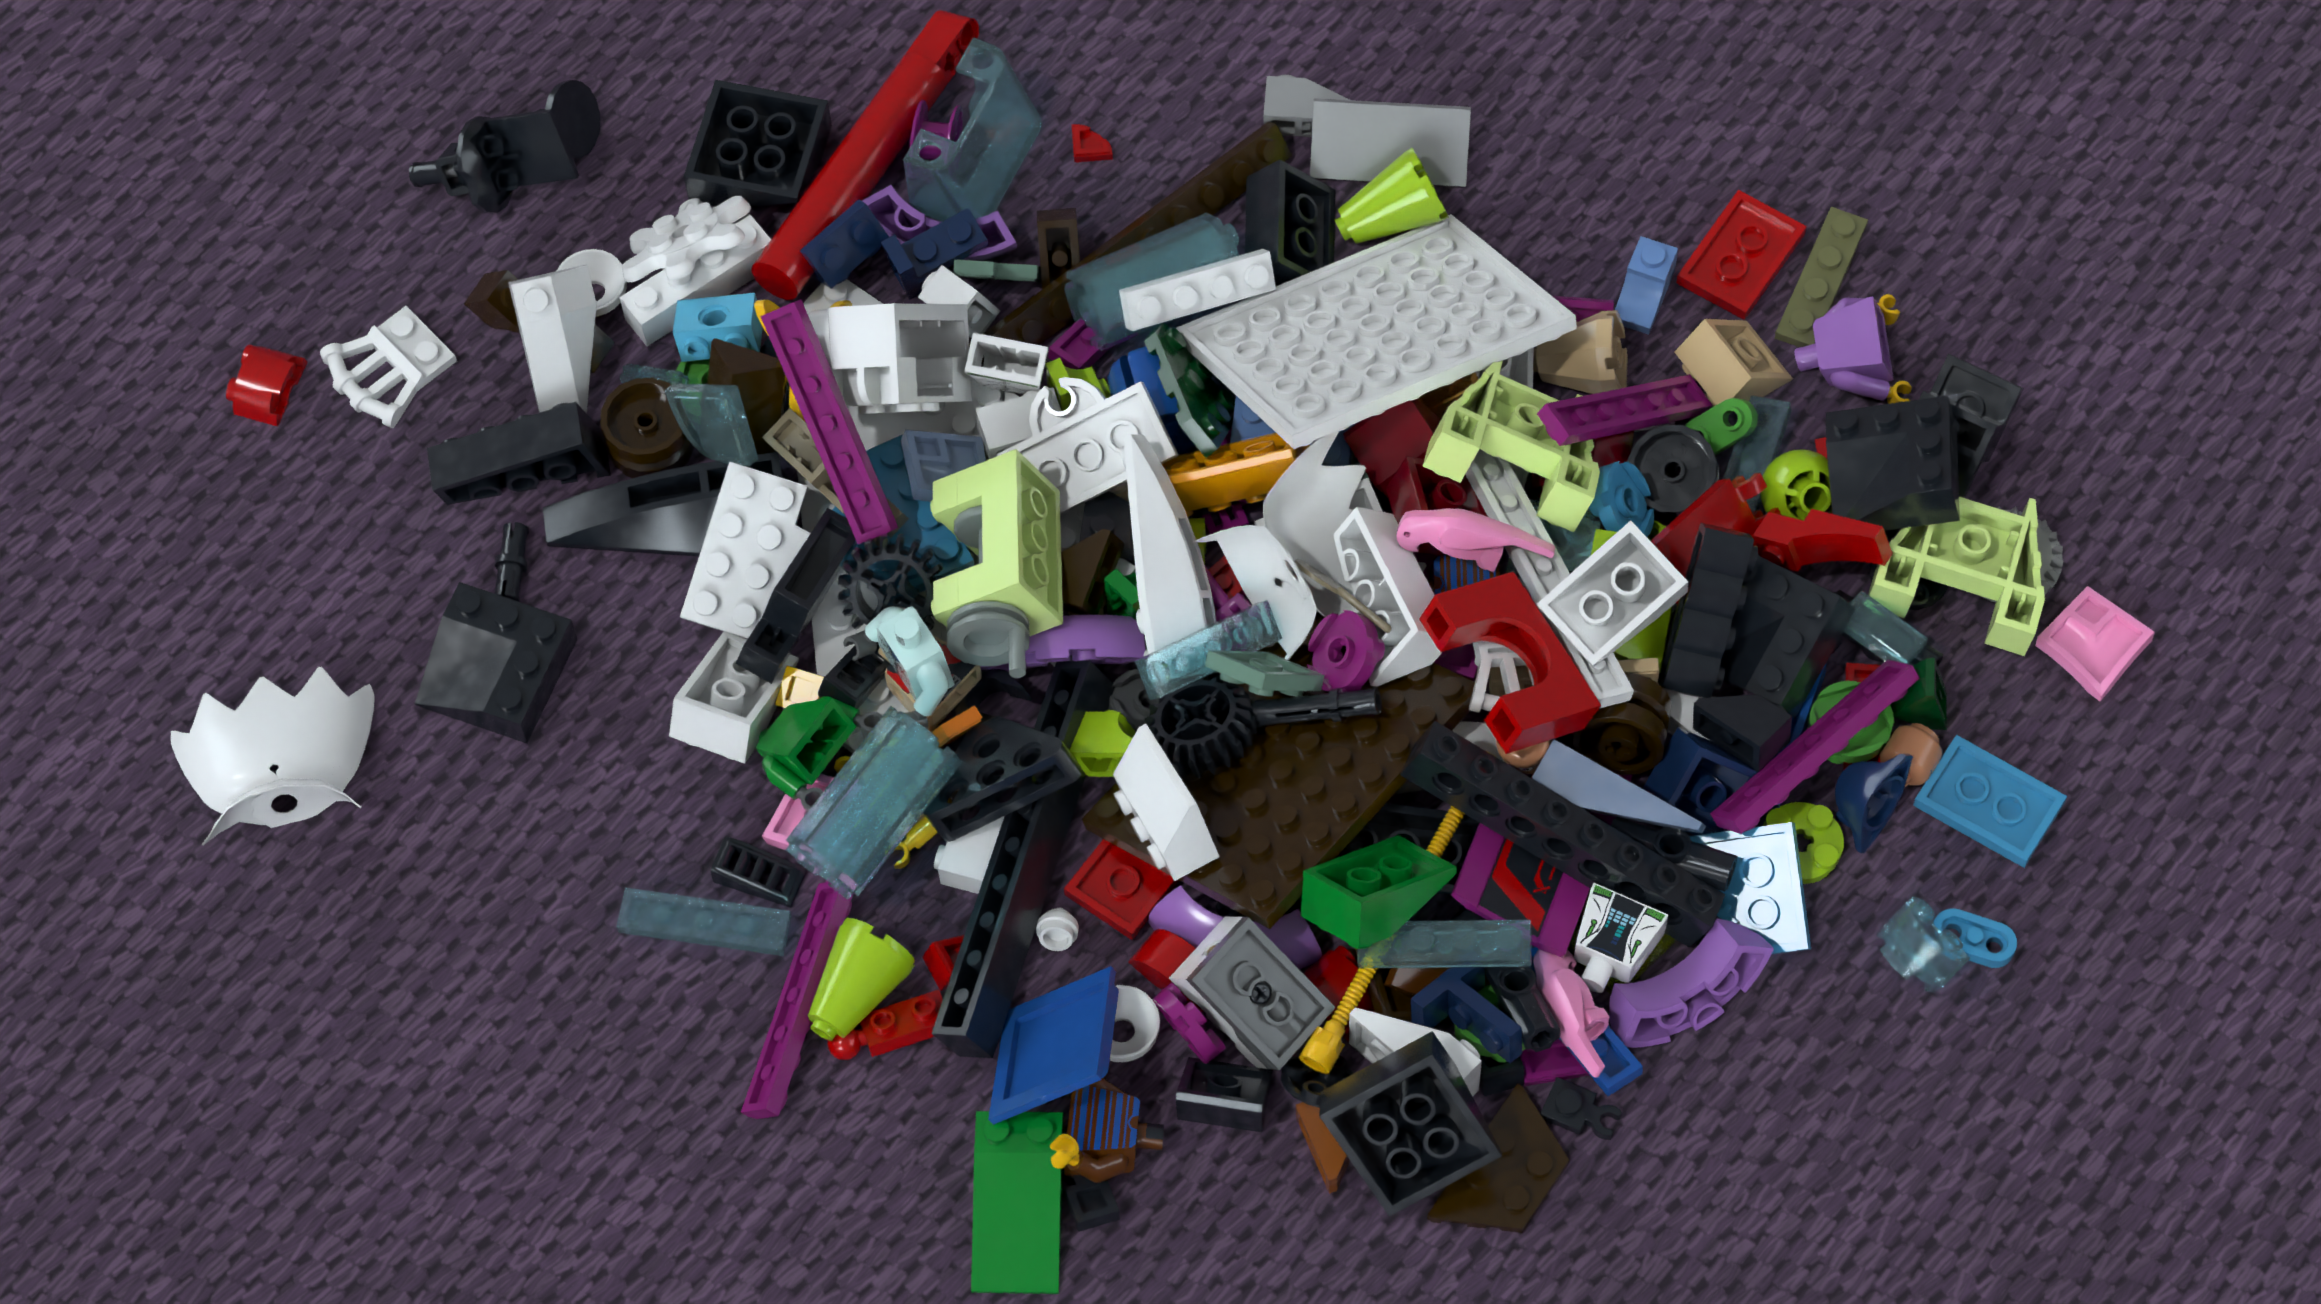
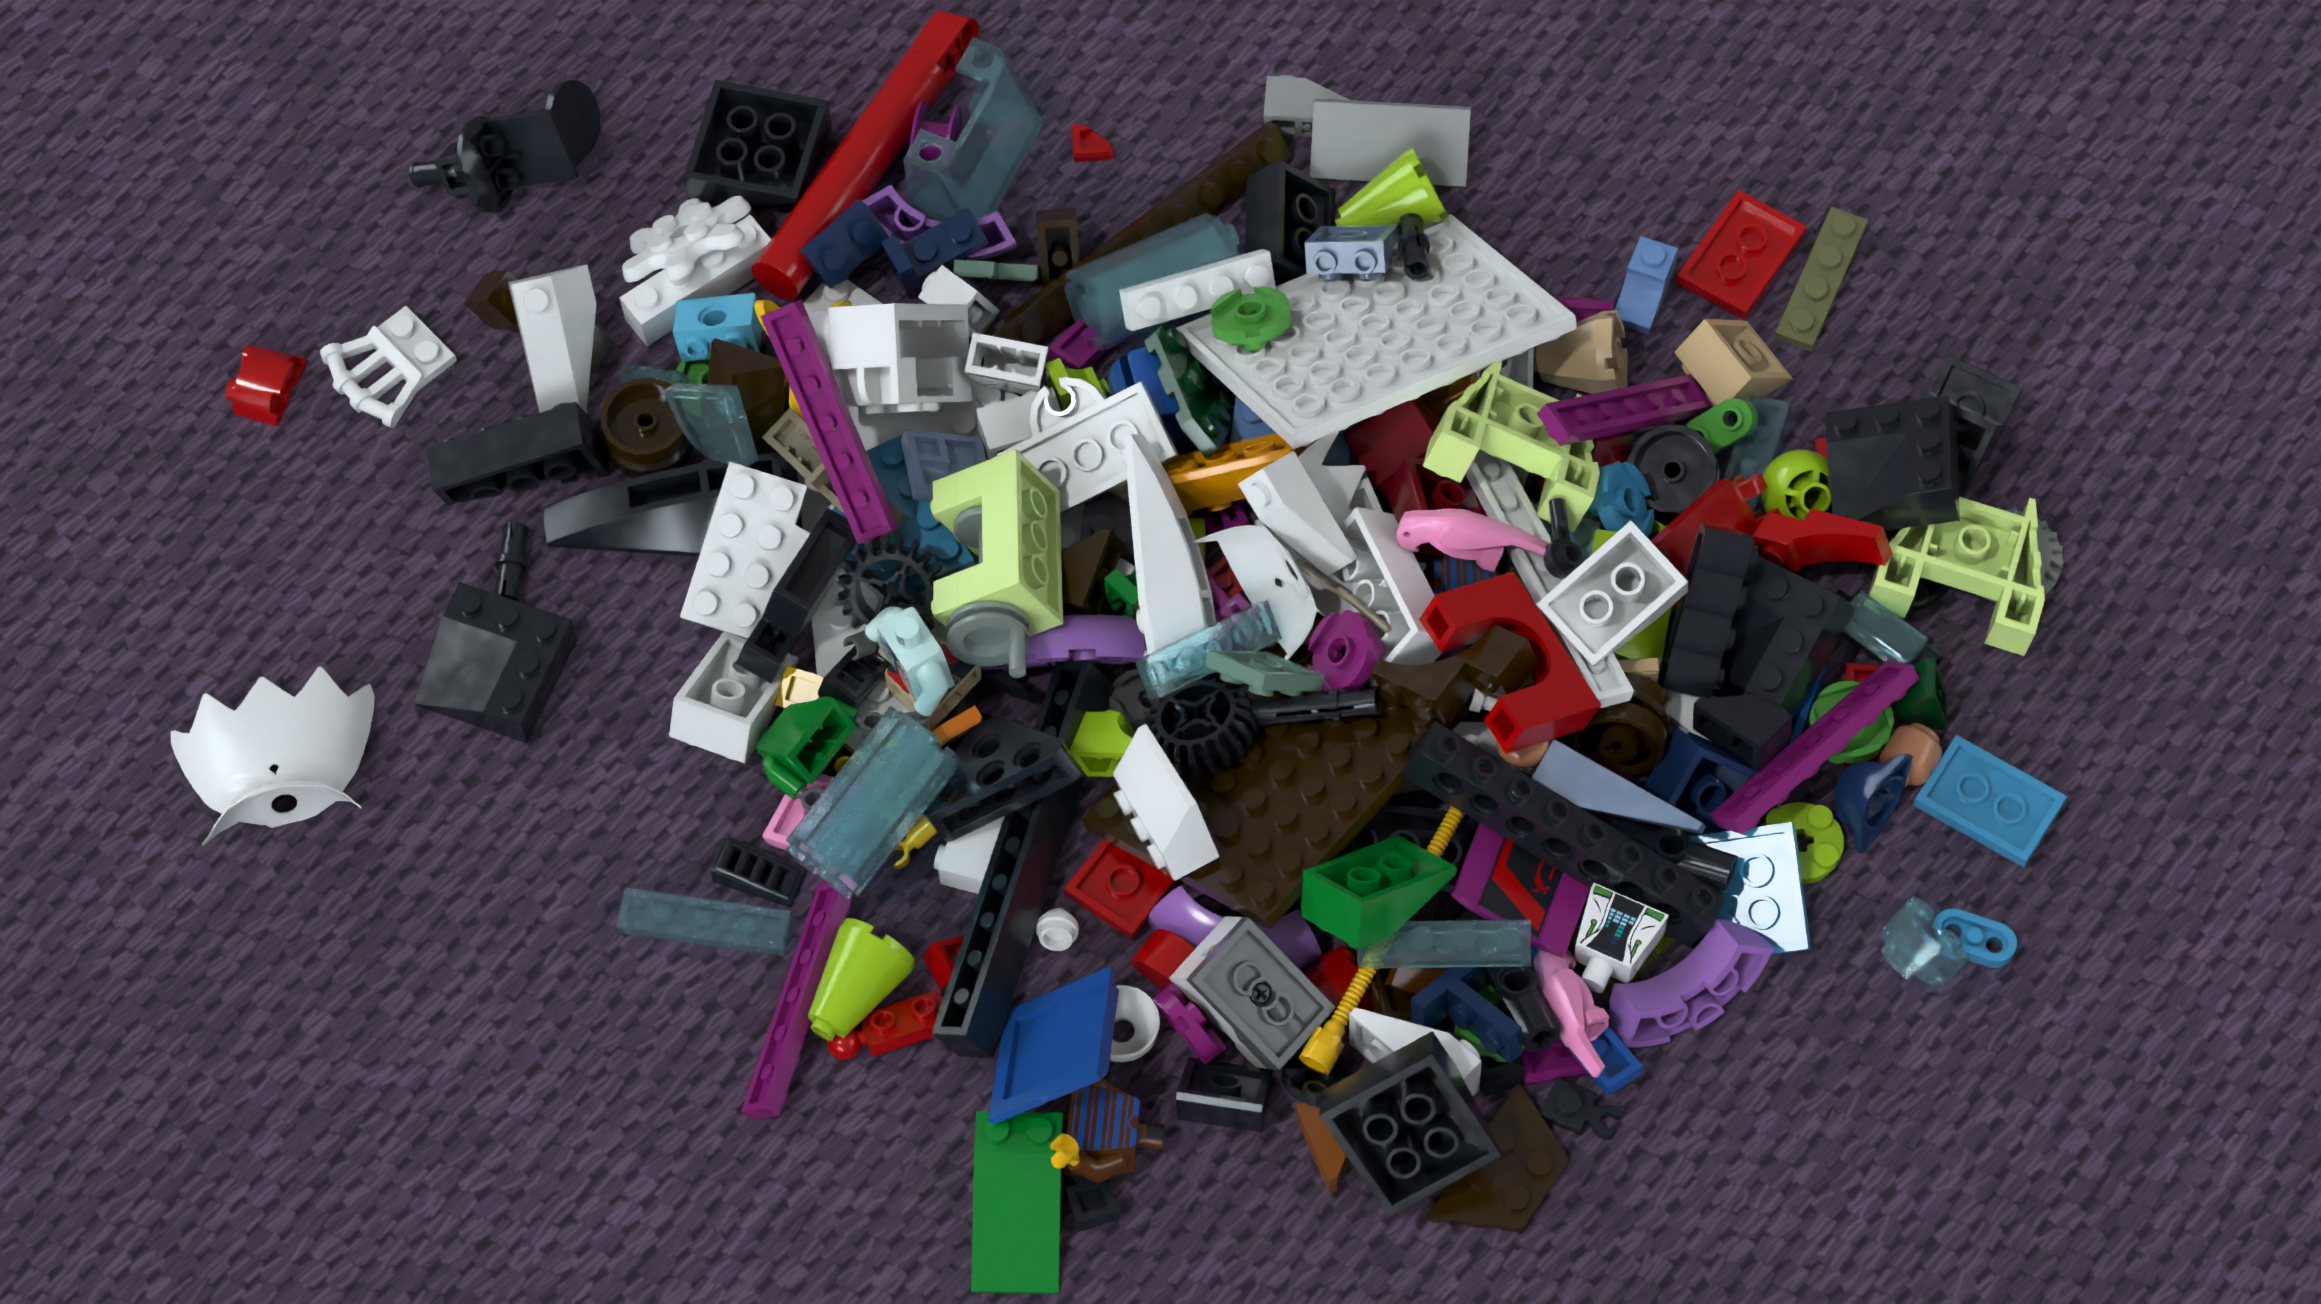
(603, 270): white piece -> none
(1251, 317): none -> bright green plate
(1297, 513): none -> white slope
(1350, 250): none -> sand blue plate
(1413, 245): none -> black pin
(1438, 690): none -> dark brown arch
(1561, 554): none -> black plate
(1854, 348): medium lavender torso -> none
(2094, 641): bright pink plate -> none

